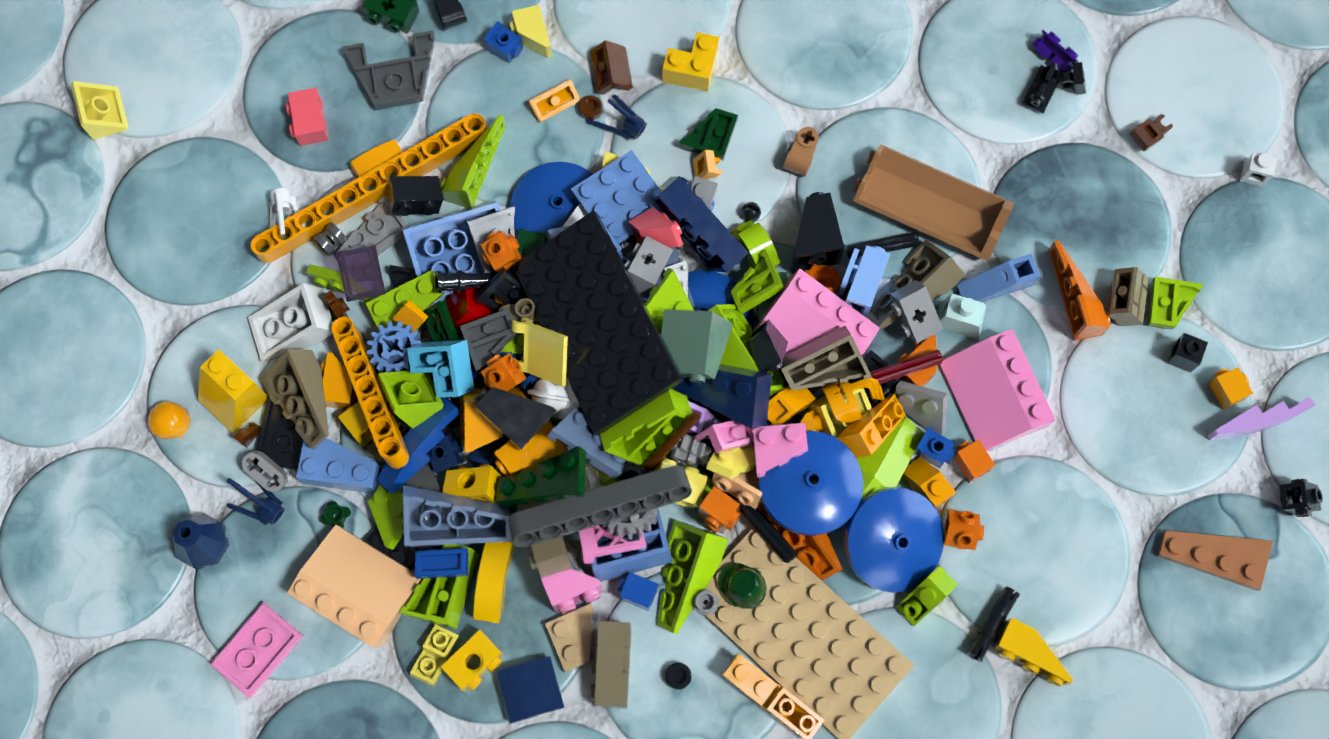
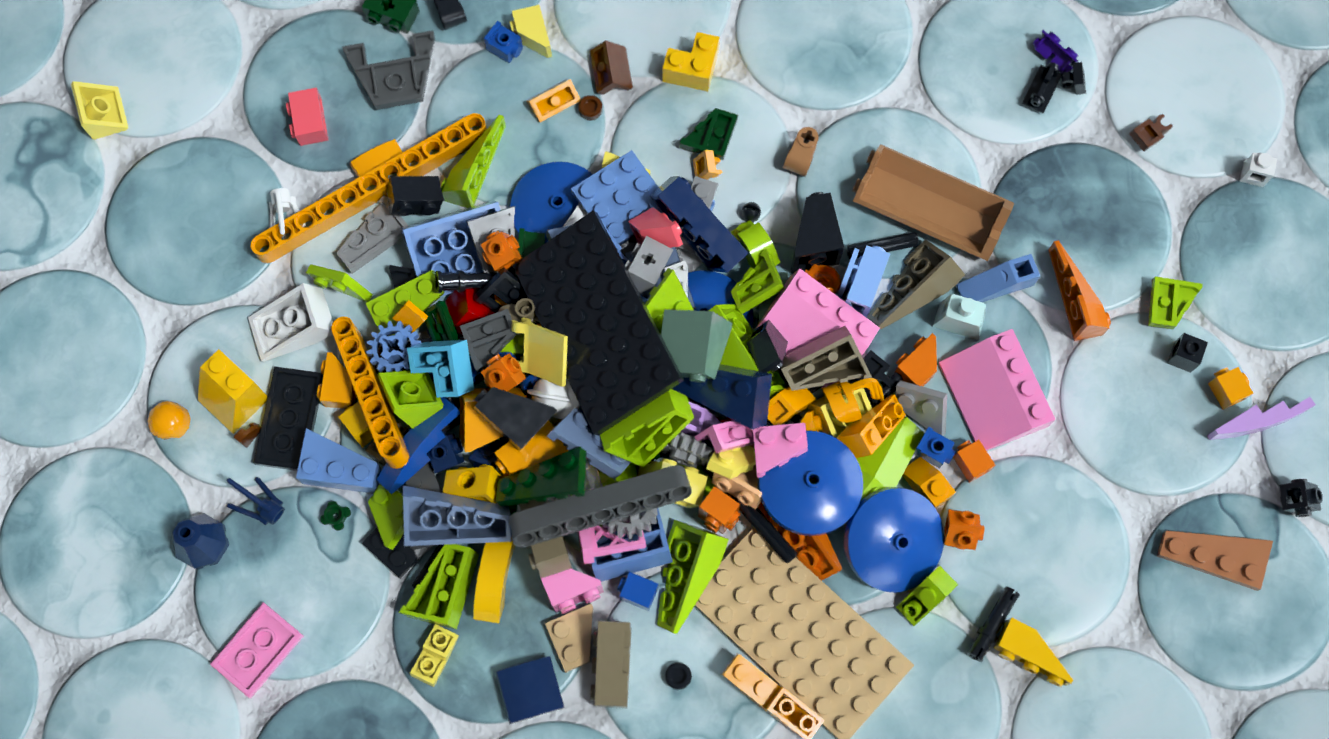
(260, 475): light grey beam -> none
(298, 388): dark tan wedge -> none
(335, 236): dark grey wheel -> none
(338, 306): reddish brown plate -> none
(355, 586): light nougat slope -> none
(360, 272): clear purple slope -> none
(441, 563): blue tile -> none
(457, 665): yellow brick -> none
(632, 467): black plate -> none
(633, 124): dark blue plant -> none
(670, 442): reddish brown bar -> none
(712, 600): light grey plate -> none
(742, 585): dark green hat -> none
(907, 366): dark red axle -> none
(916, 311): light grey brick -> none
(1128, 296): dark tan brick -> none

